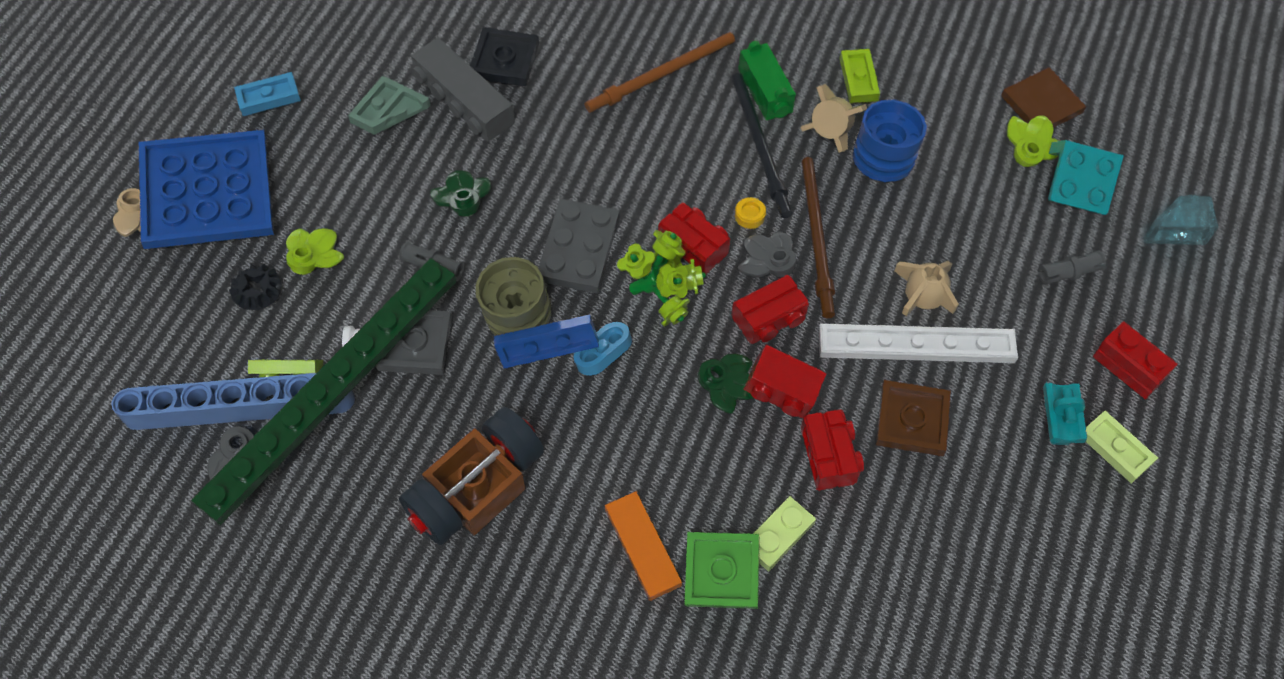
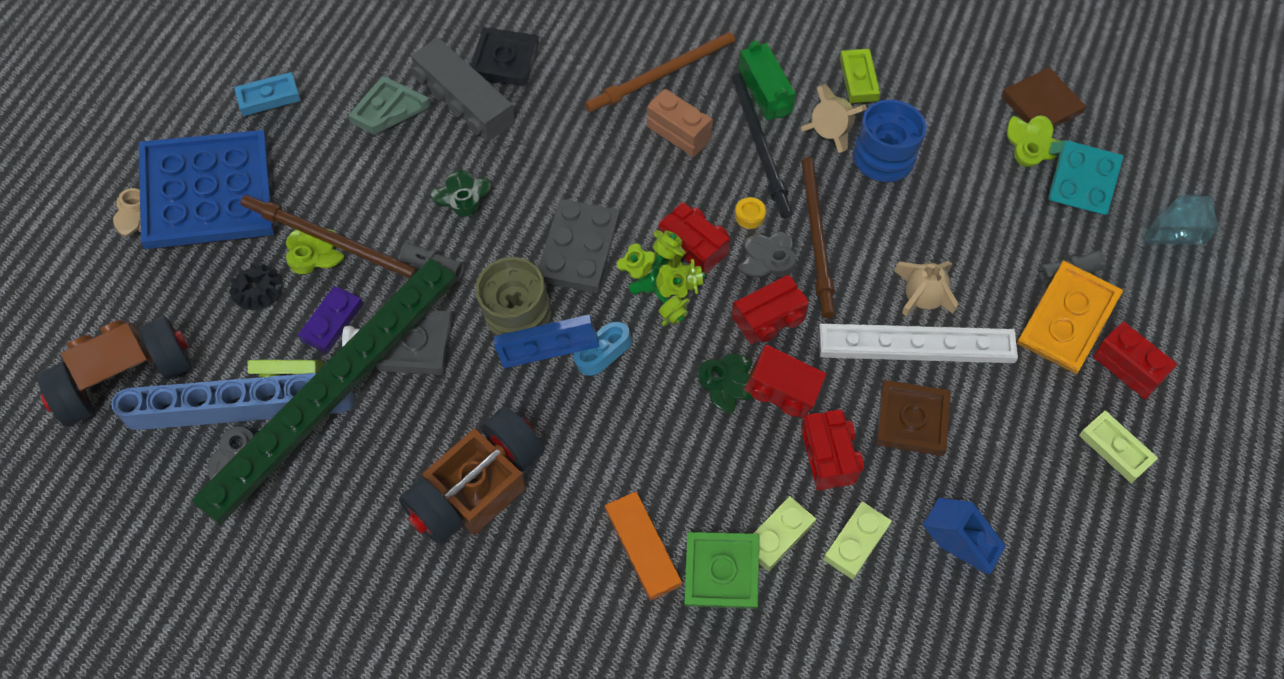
(102, 357): none -> brick
(274, 213): none -> reddish brown bar
(329, 319): none -> dark purple plate
(679, 122): none -> nougat brick
(857, 540): none -> yellowish green plate
(964, 533): none -> blue slope
(1065, 413): teal hips -> none
(1070, 317): none -> light orange tile

